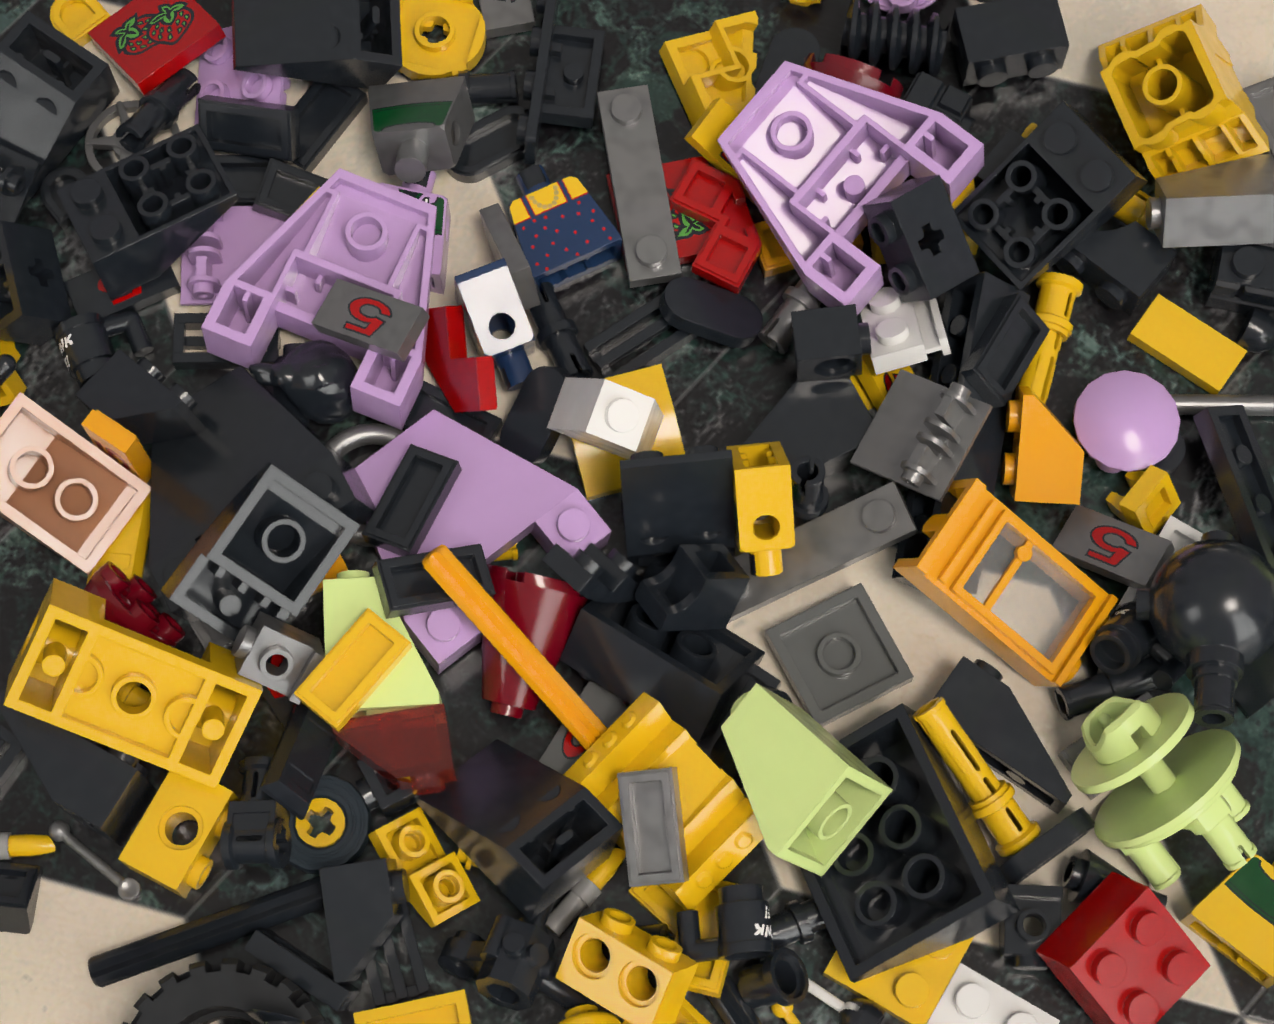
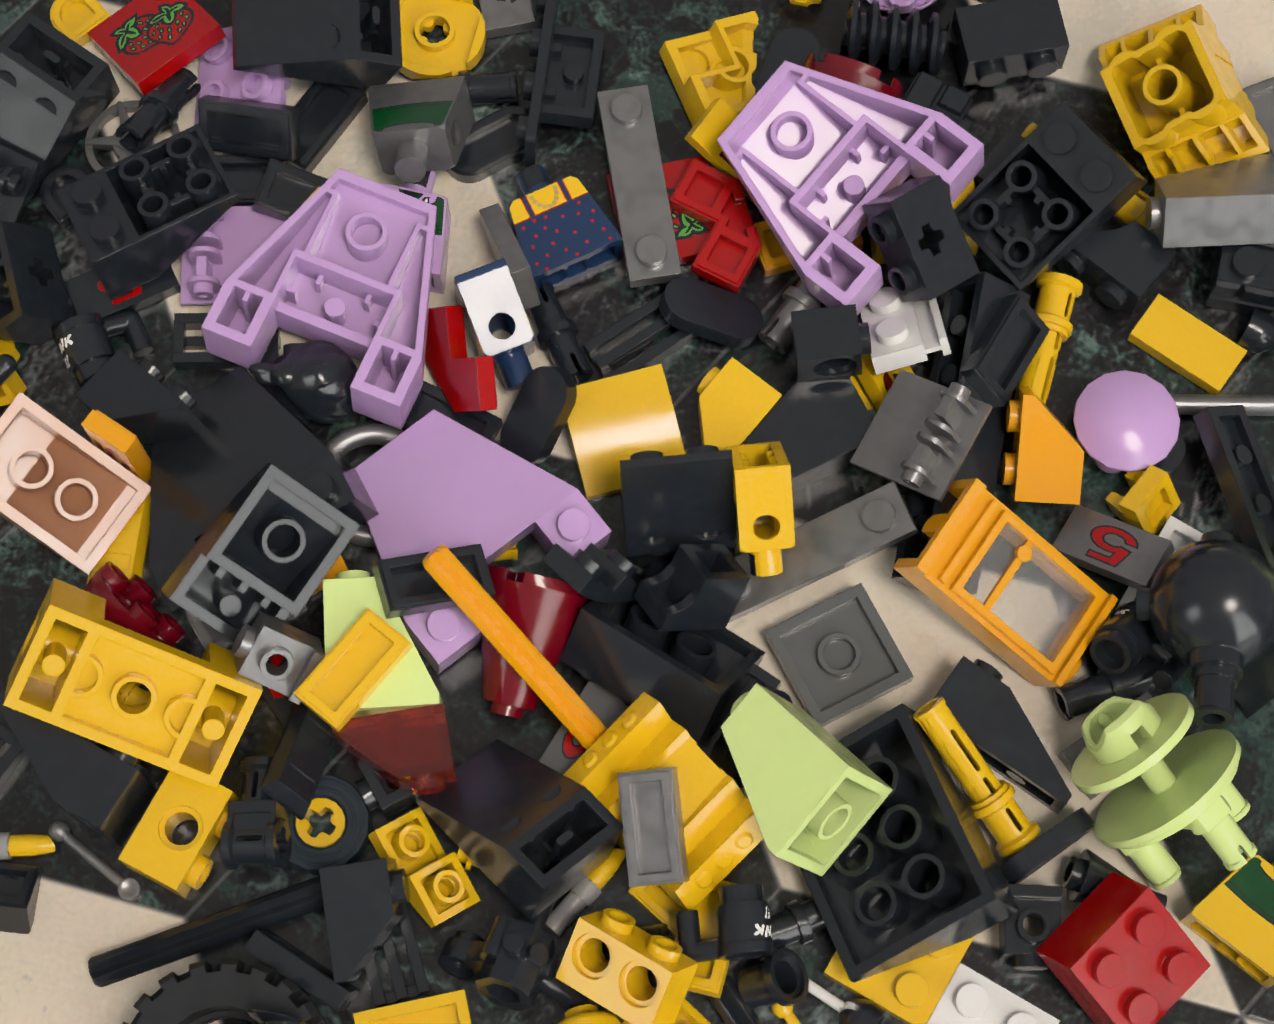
(370, 320): flat silver tile -> none
(411, 501): black tile -> none
(606, 416): white slope -> none
(732, 404): none -> yellow slope
(808, 490): black pin -> none

